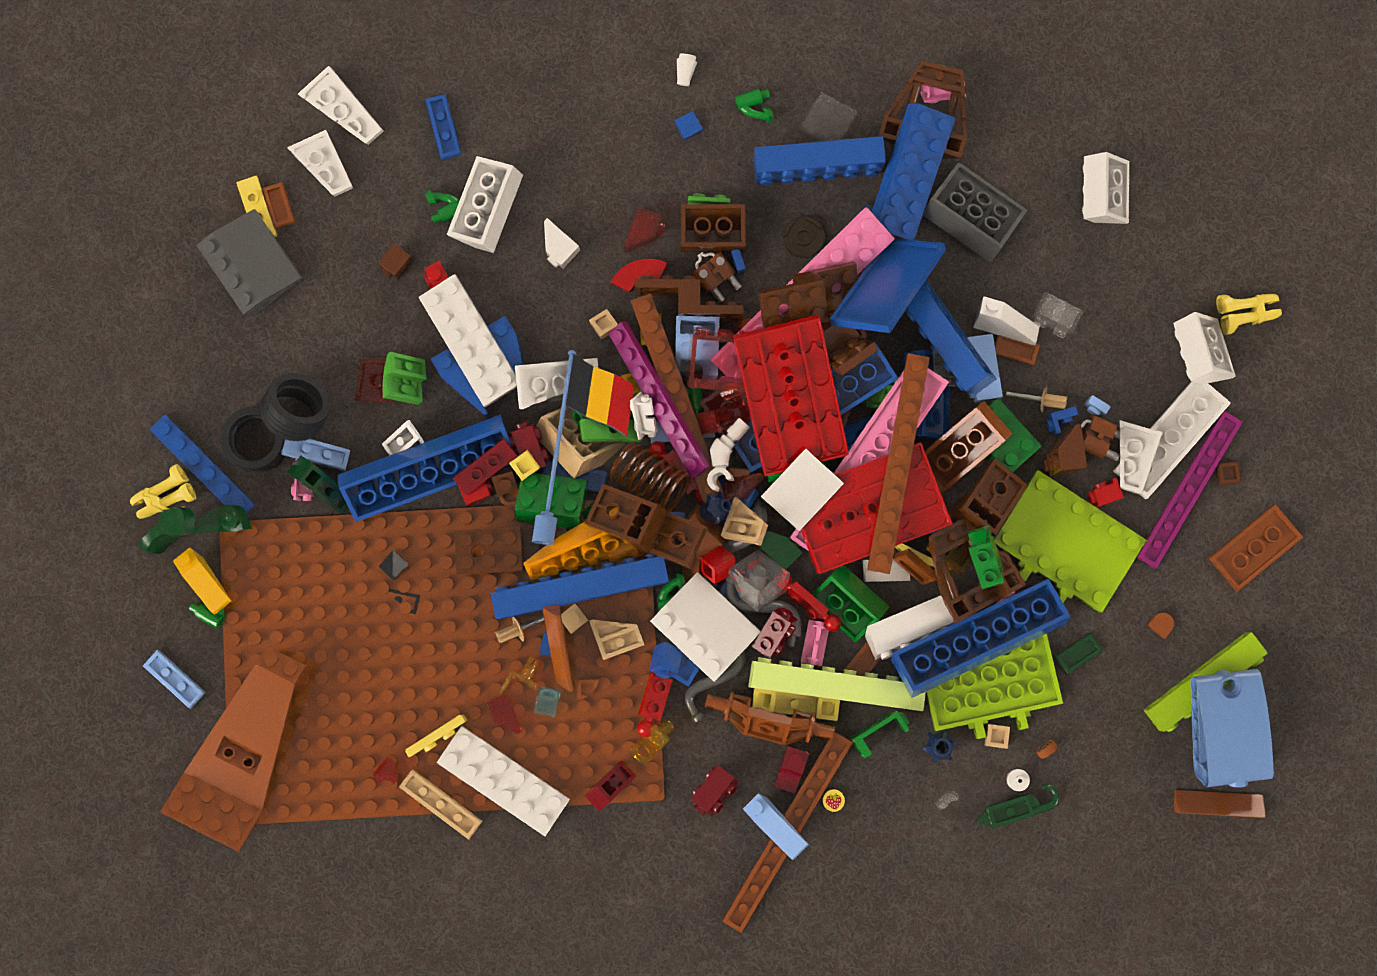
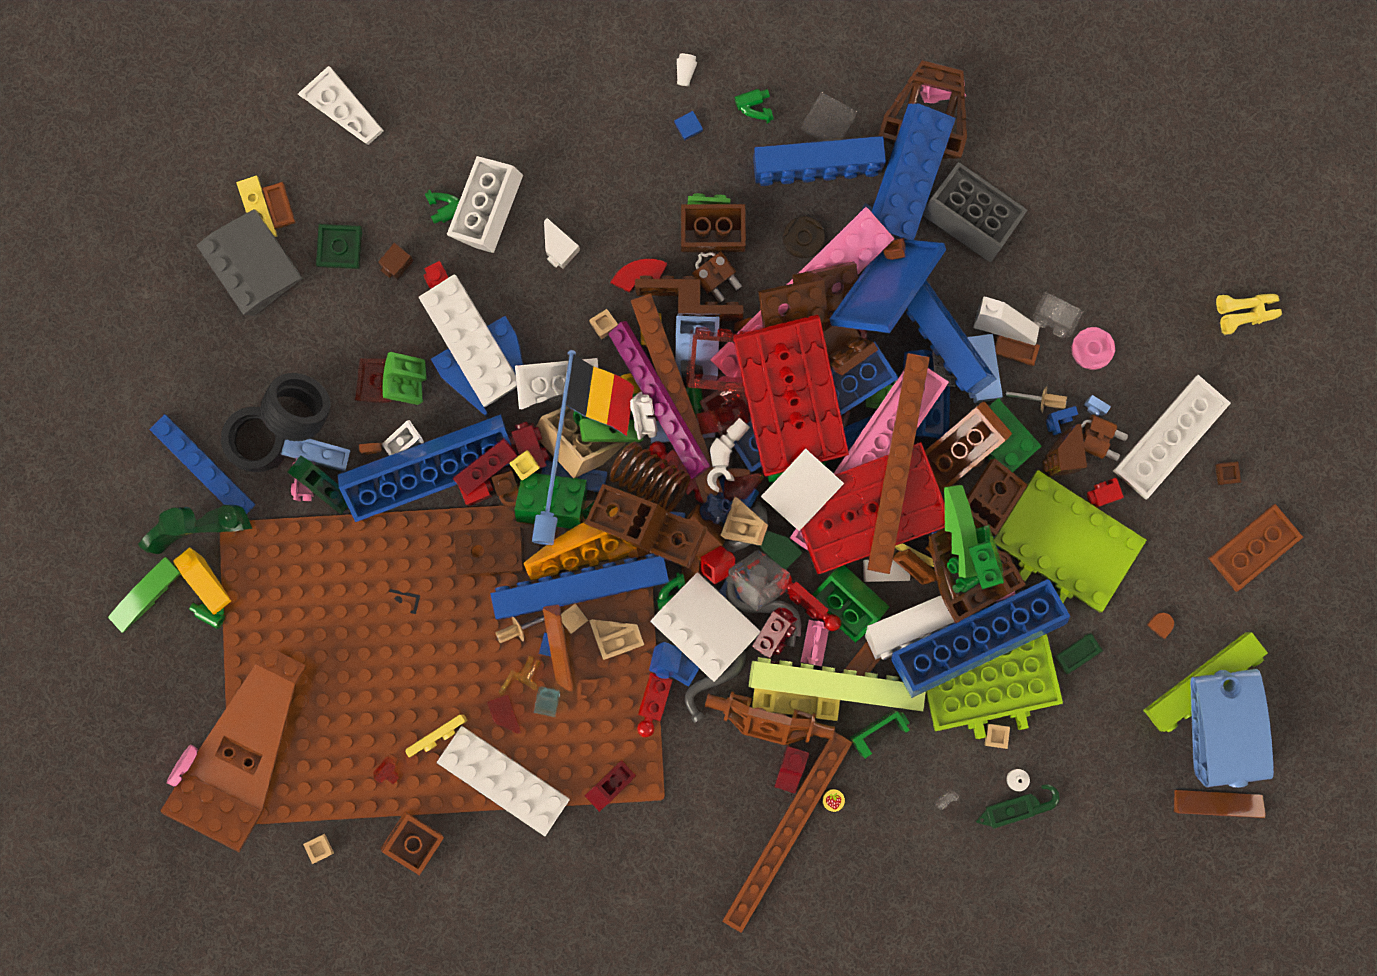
(144, 594): none -> bright green slope
(157, 504): light yellow piece -> none
(174, 679): light blue tile -> none
(182, 765): none -> bright pink tile
(318, 848): none -> tan plate
(322, 160): white wing -> none
(339, 246): none -> dark green tile
(370, 448): none -> dark orange tile
(393, 565): black slope -> none
(412, 843): none -> dark orange brick
(440, 804): tan tile -> none
(443, 127): blue tile -> none
(644, 229): clear red slope -> none
(654, 743): clear yellow bracket -> none
(714, 791): dark red brick -> none
(738, 261): blue tile -> none
(775, 825): light blue slope -> none
(895, 249): none -> dark orange tile
(946, 750): dark blue rock -> none
(961, 524): none -> bright green slope
(962, 584): none -> green plant
(1046, 749): dark orange tile -> none
(1093, 348): none -> bright pink tile
(1106, 189): white slope -> none
(1137, 455): white wing -> none
(1189, 489): magenta plate -> none
(1203, 348): white slope -> none

